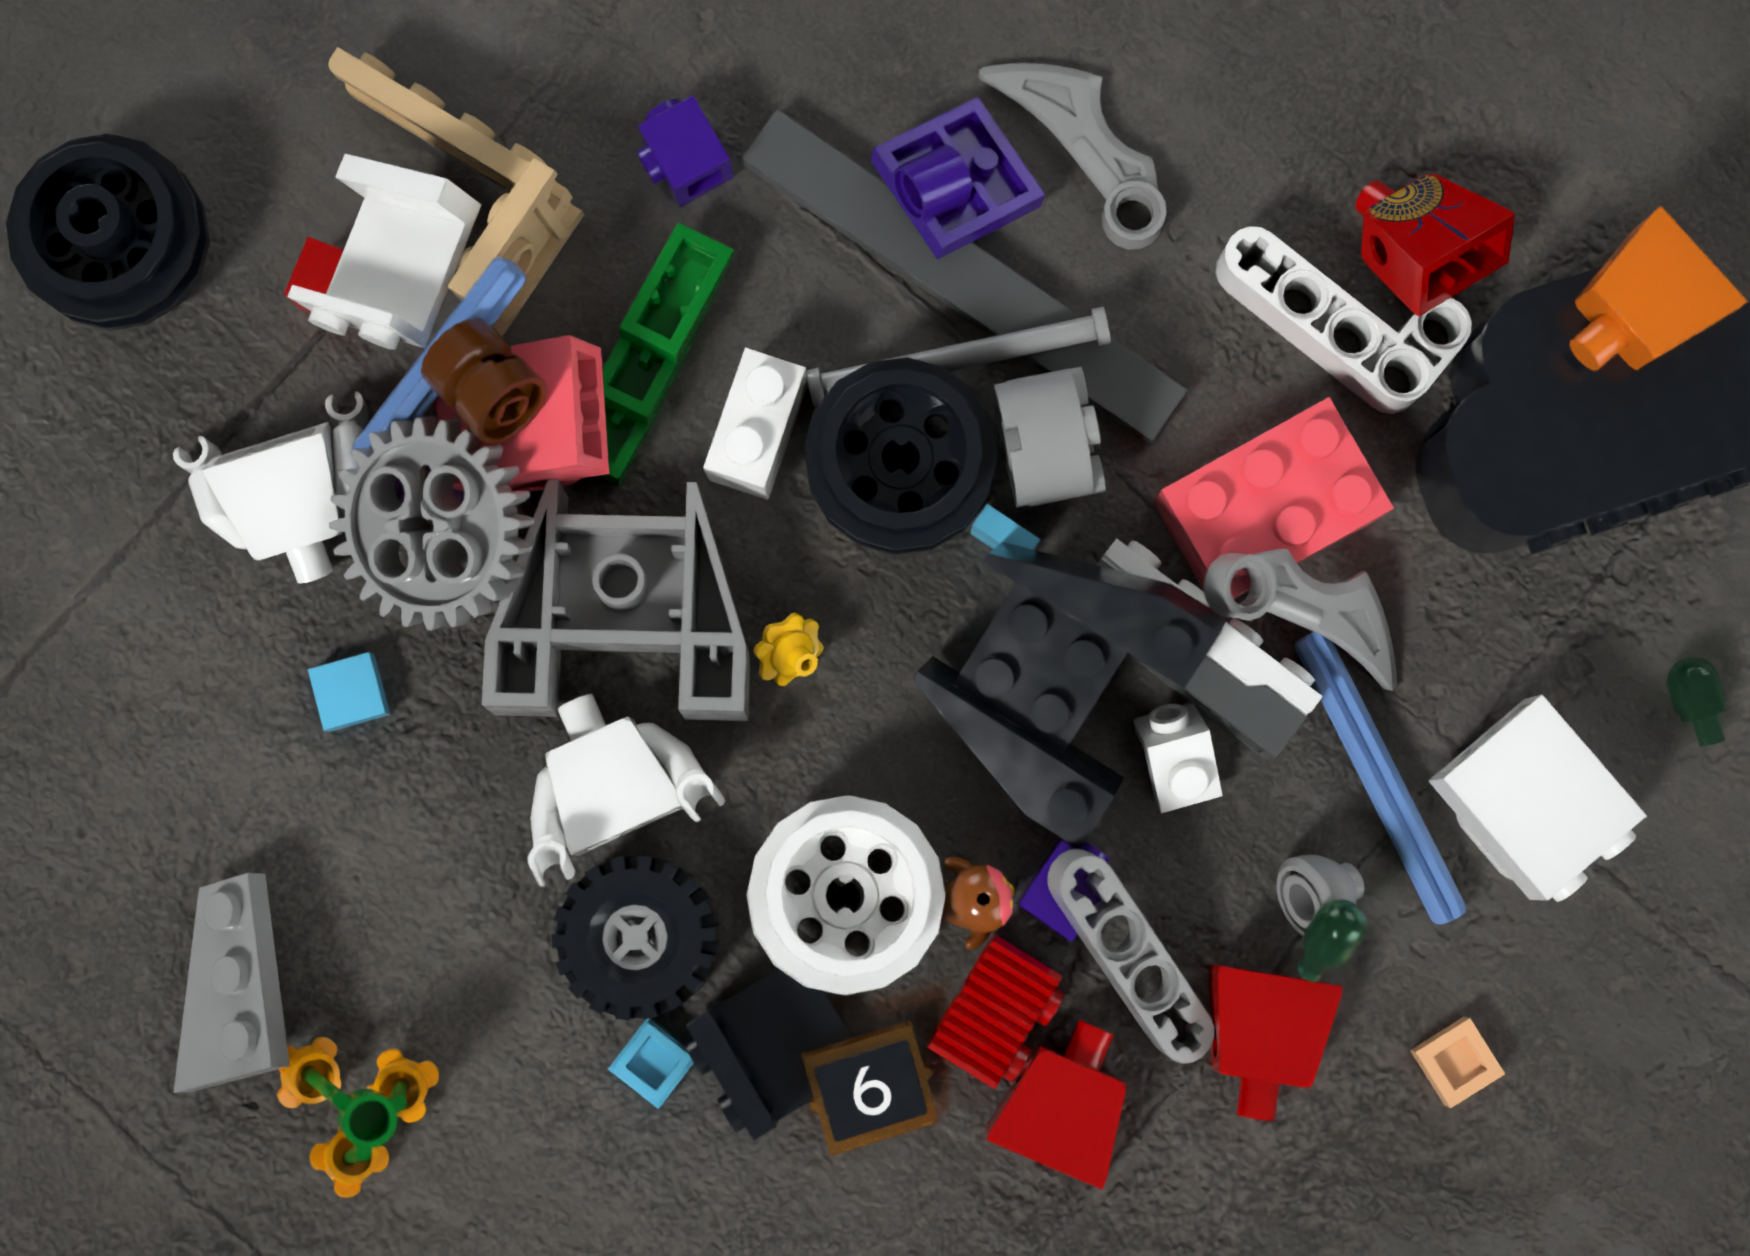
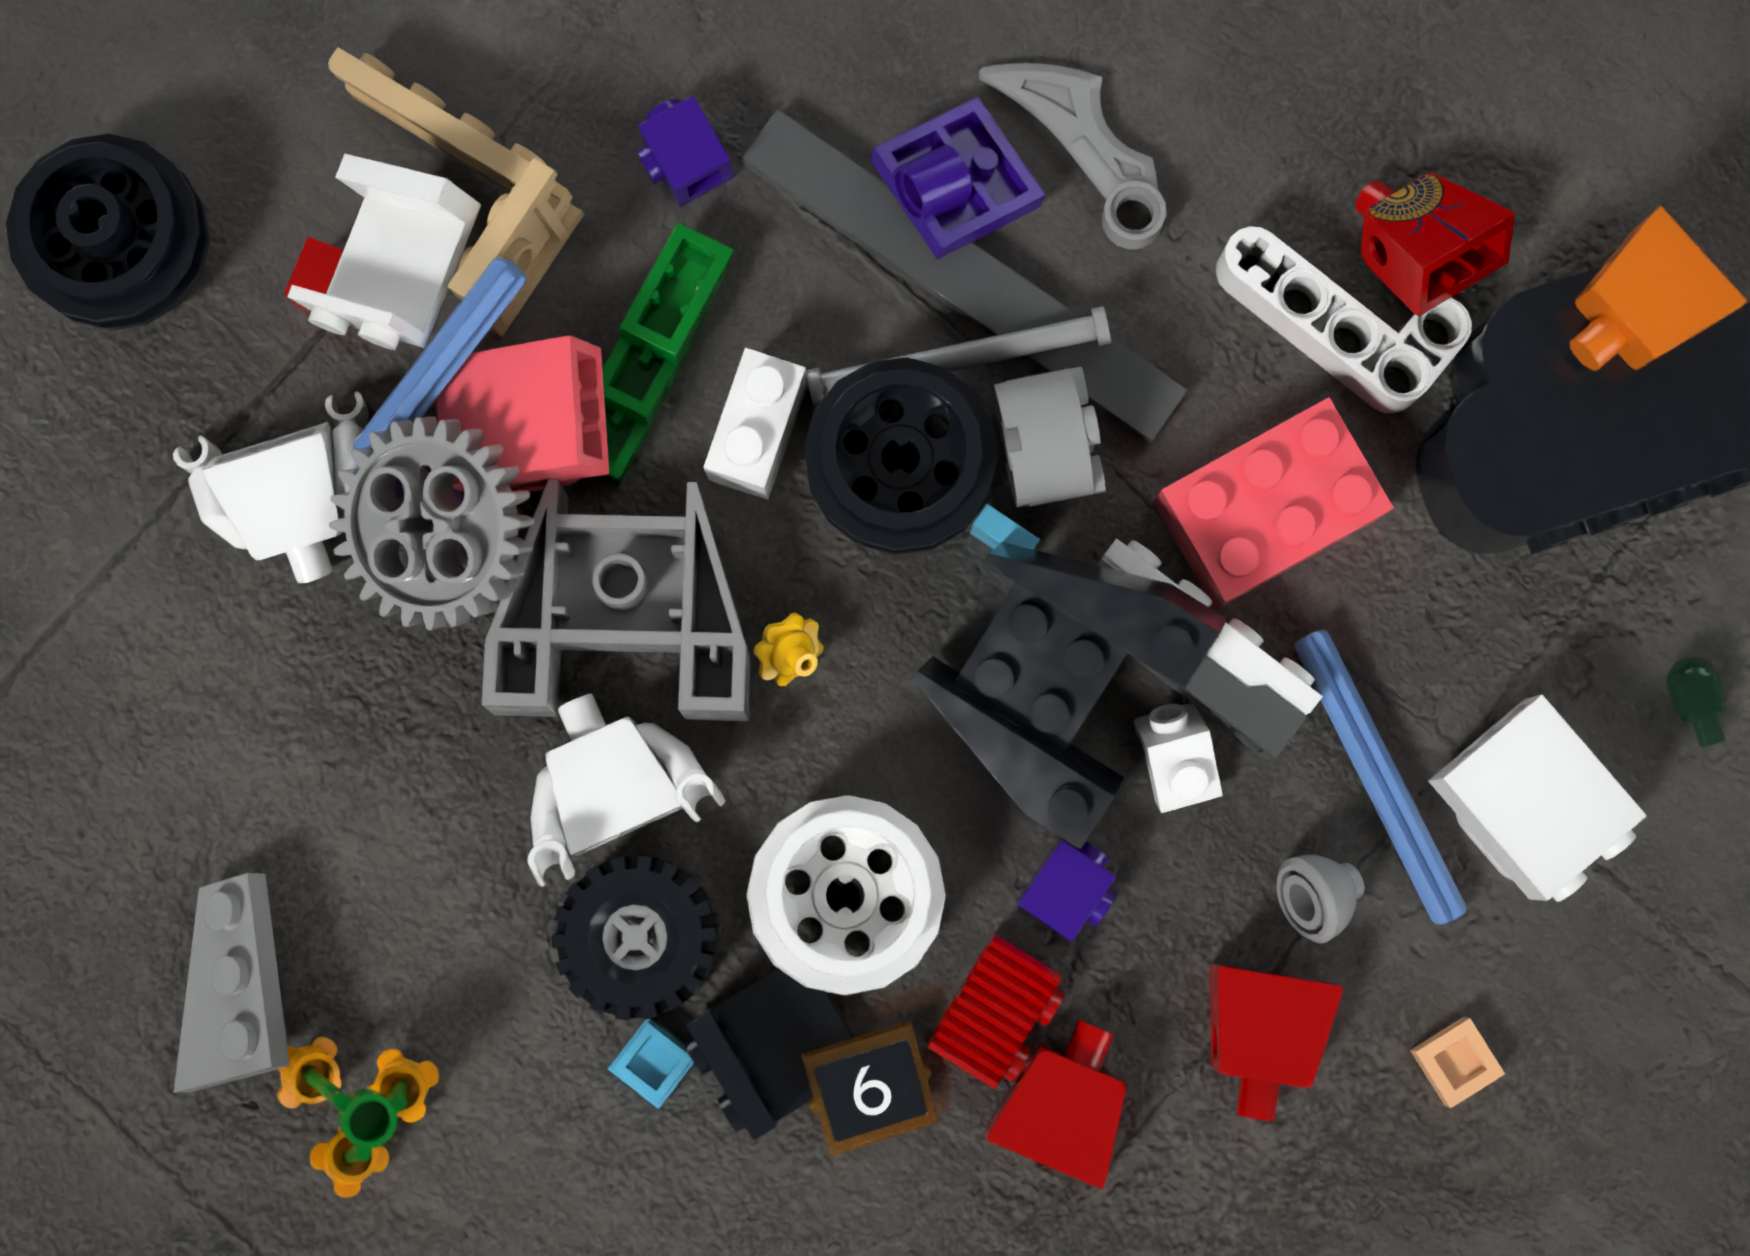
(349, 692): medium azure tile -> none
(483, 380): reddish brown wheel -> none
(961, 899): dark orange animal -> none
(1127, 960): light grey beam -> none
(1331, 938): clear green cylinder -> none
(1339, 611): light grey piece -> none

